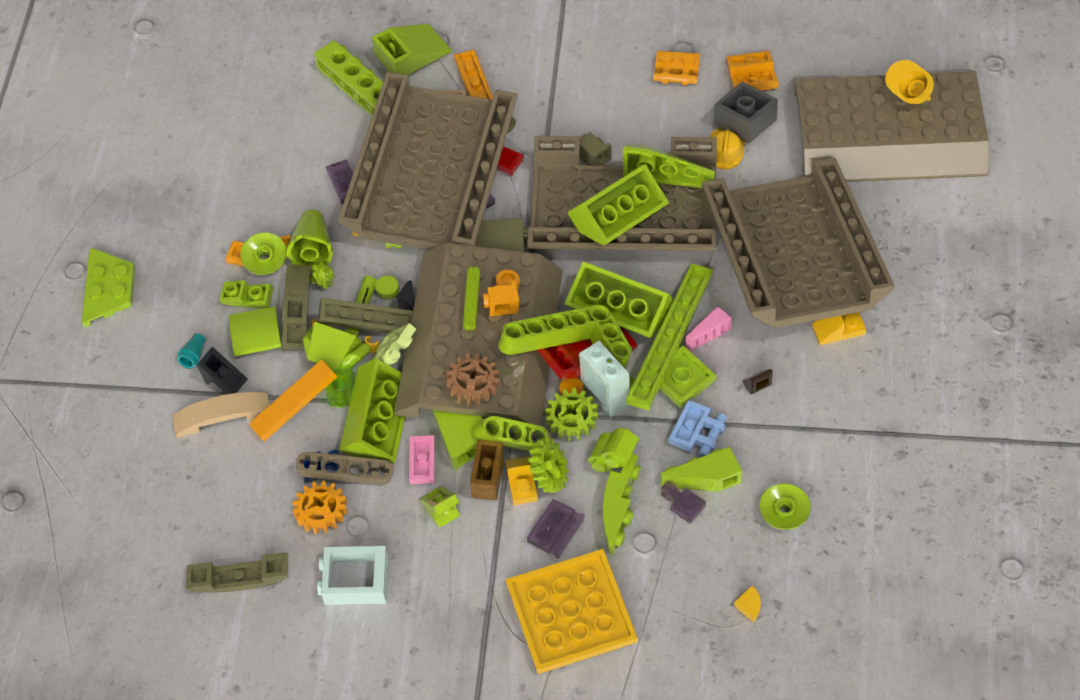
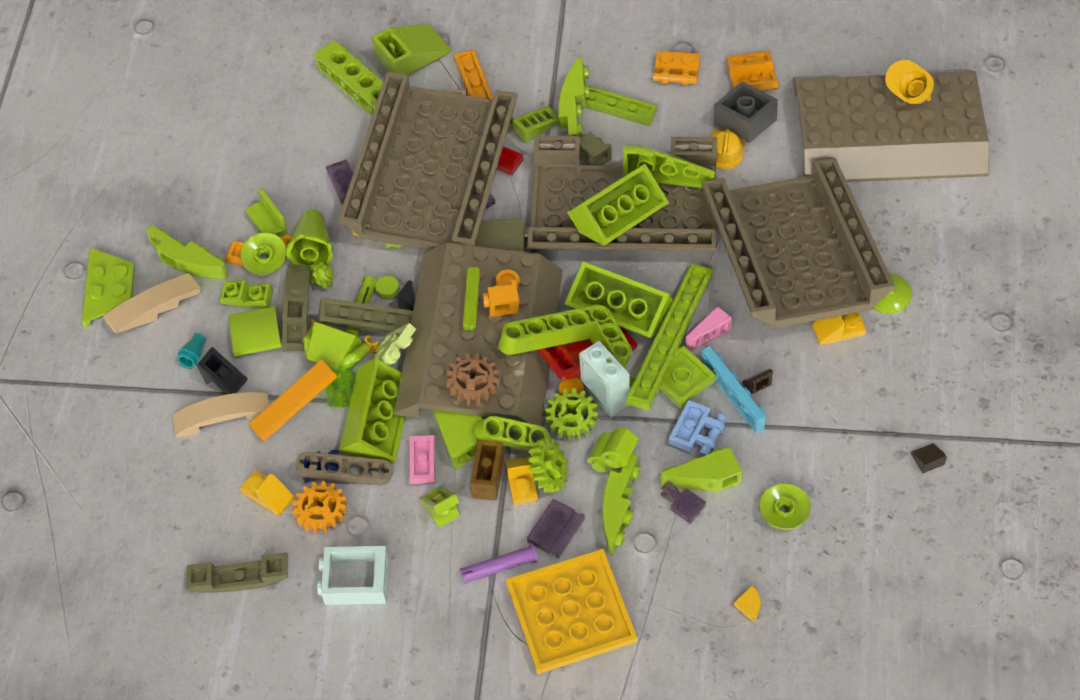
(149, 303): none -> tan slope
(186, 259): none -> lime slope
(266, 216): none -> lime panel
(267, 492): none -> yellow slope
(499, 564): none -> medium lavender pin
(528, 133): none -> lime slope
(574, 97): none -> lime slope
(621, 106): none -> lime tile
(738, 395): none -> medium azure plate
(897, 299): none -> lime dish
(929, 457): none -> dark brown slope

